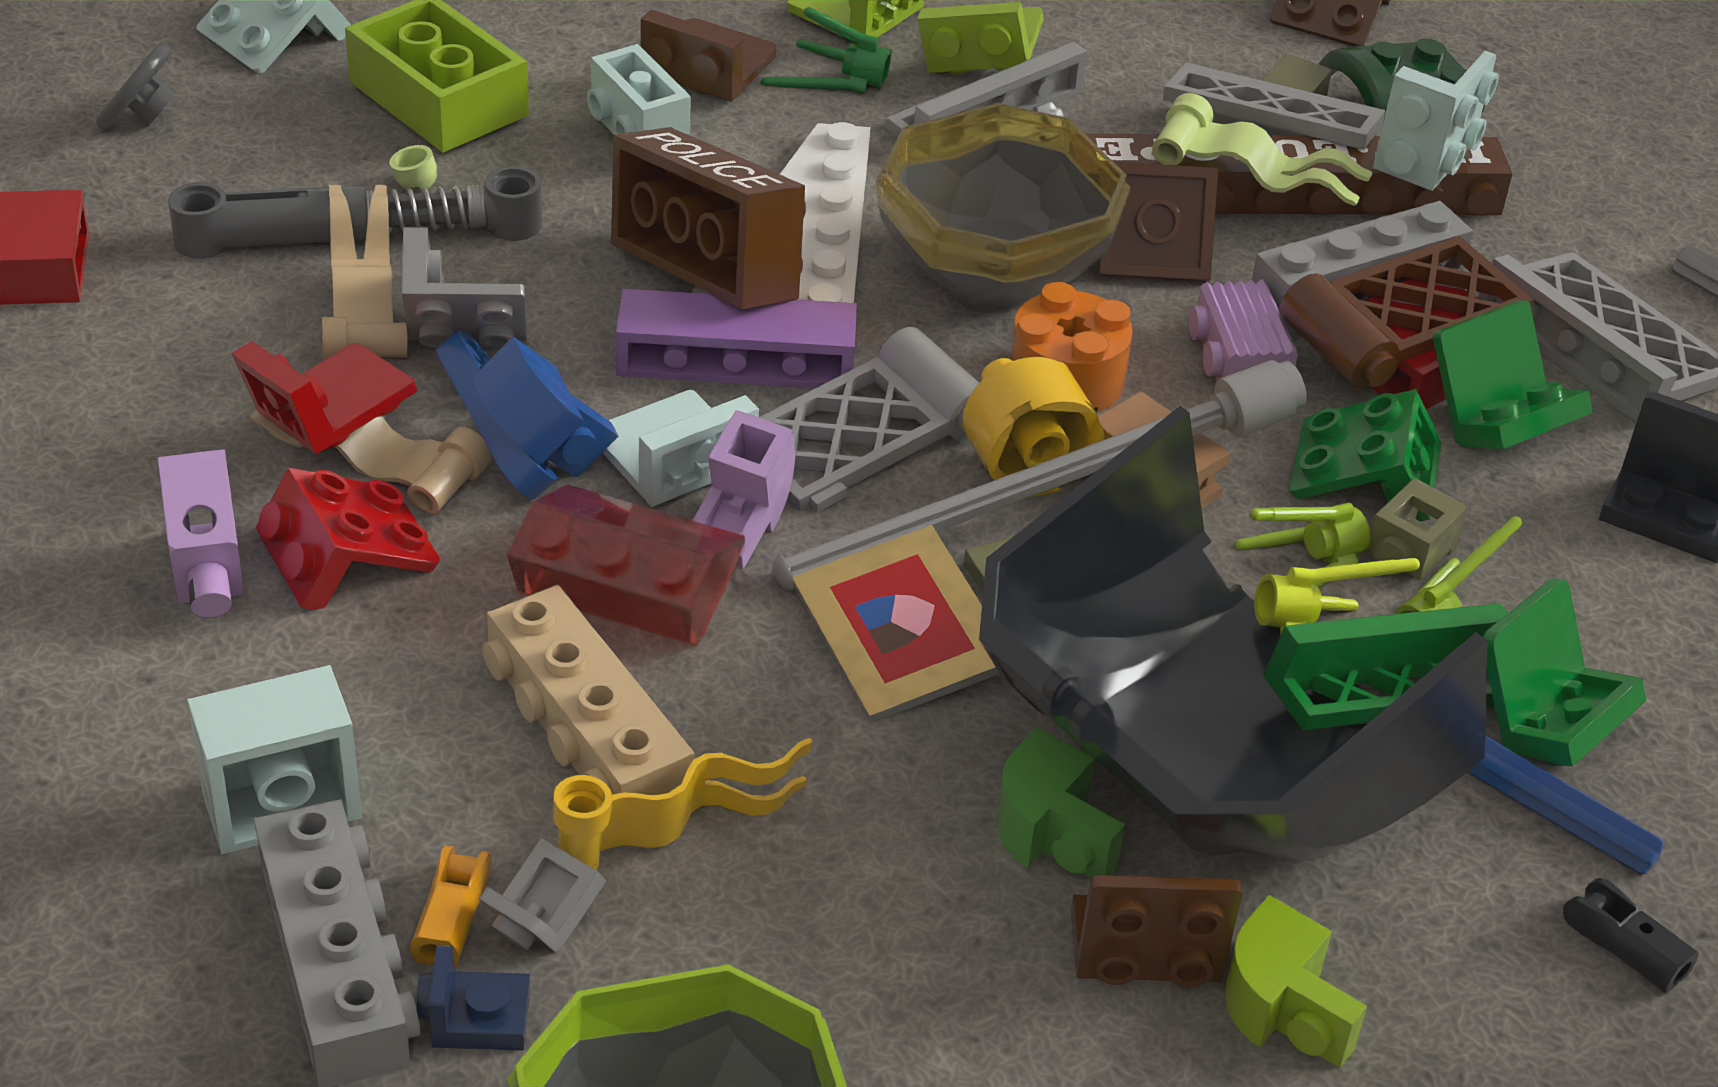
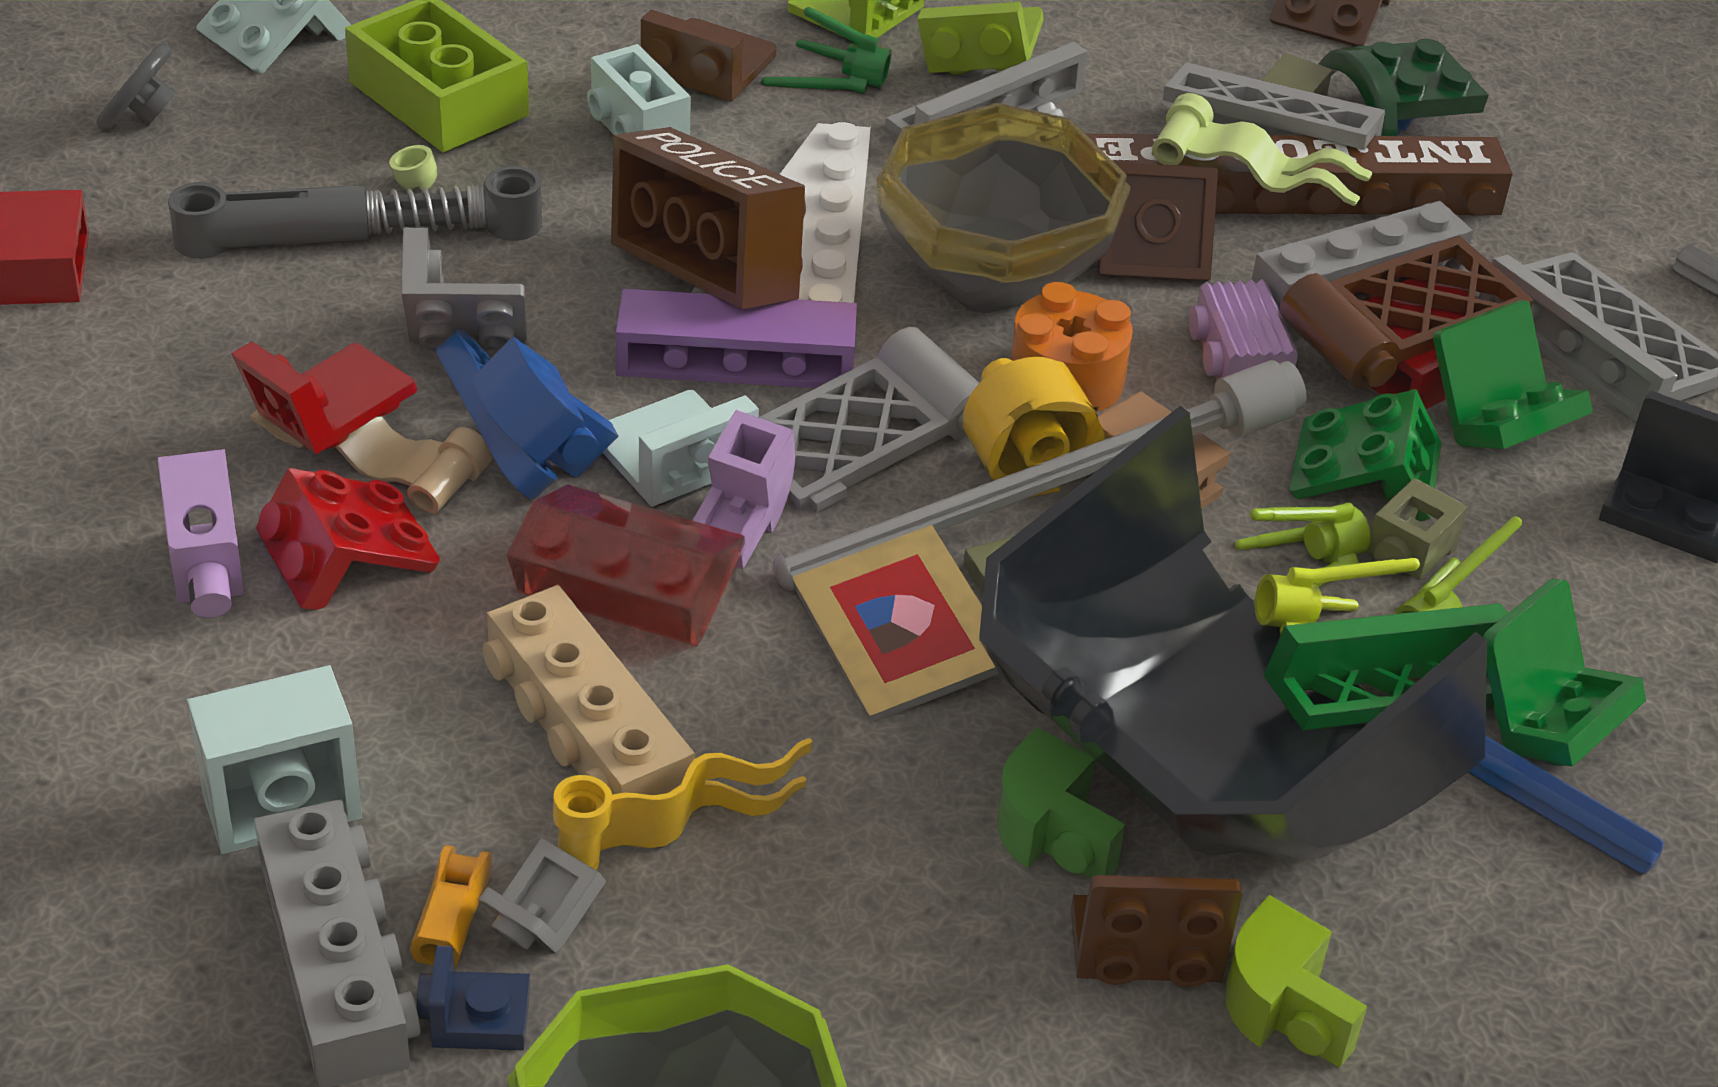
(362, 285): tan flag -> none
(1434, 122): light aqua bracket -> none
(1630, 934): black bar -> none

